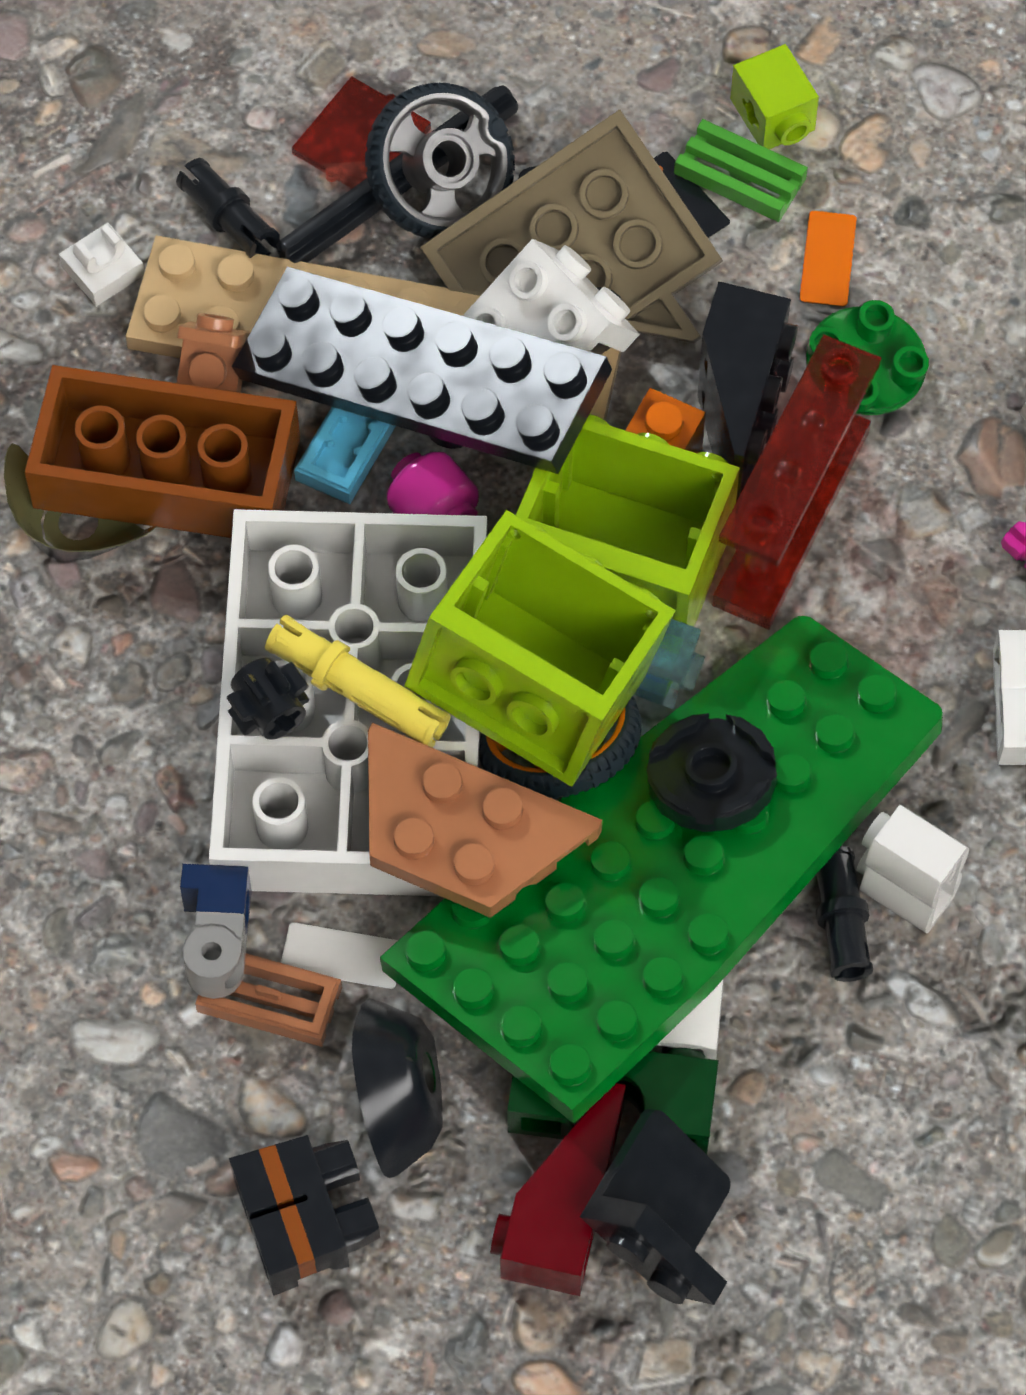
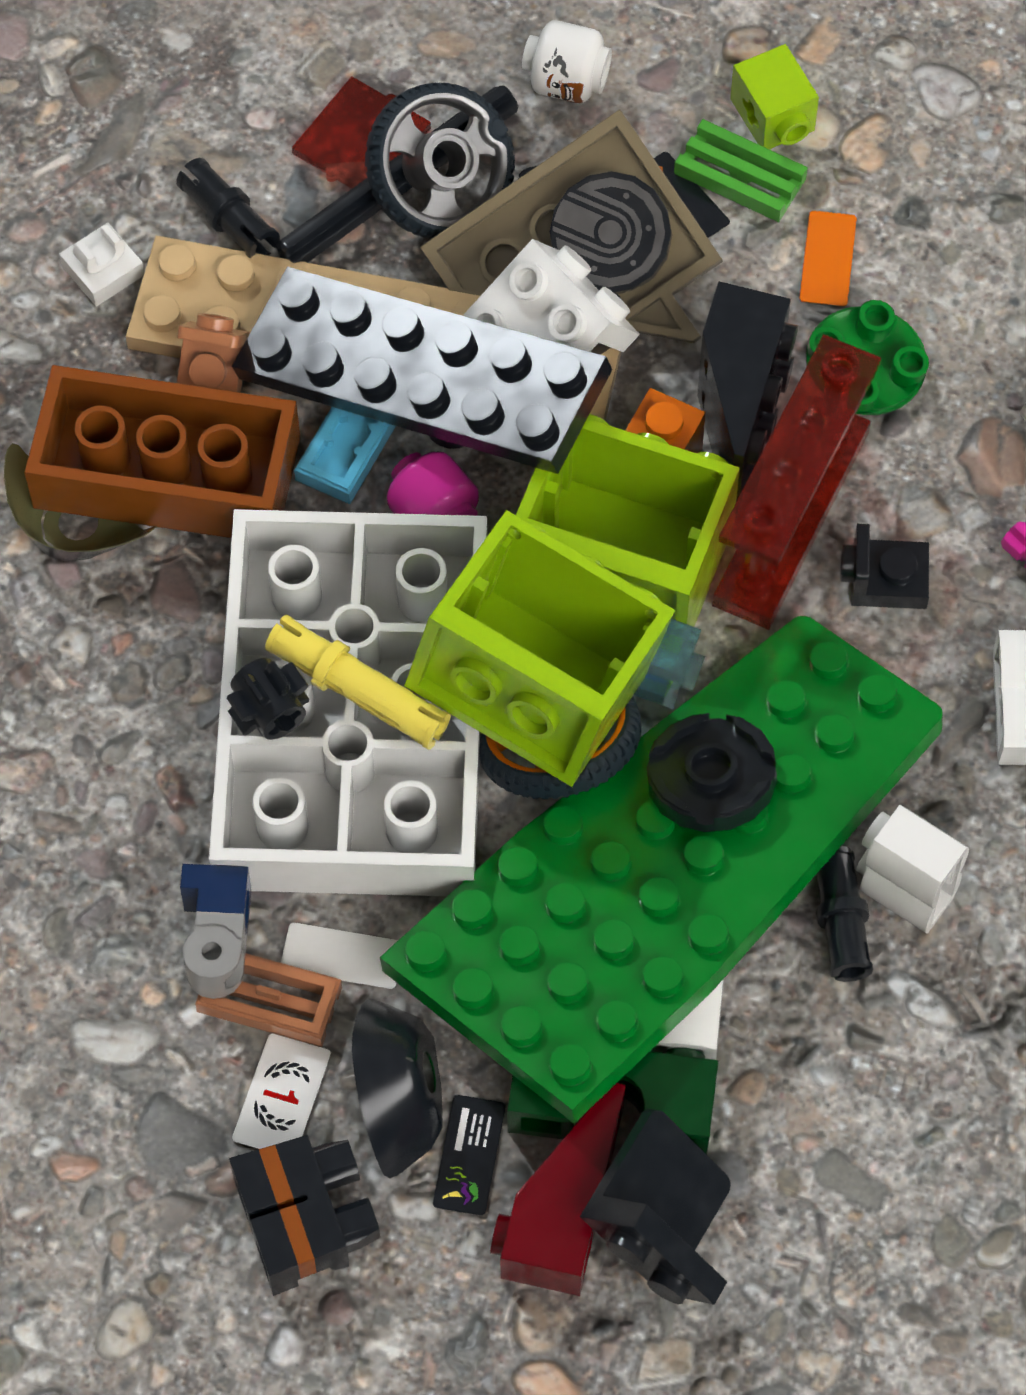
(281, 1092): none -> white sticker
(463, 826): nougat wing -> none
(469, 1155): none -> black sticker
(567, 61): none -> white head
(615, 228): none -> tile
(886, 571): none -> black bracket

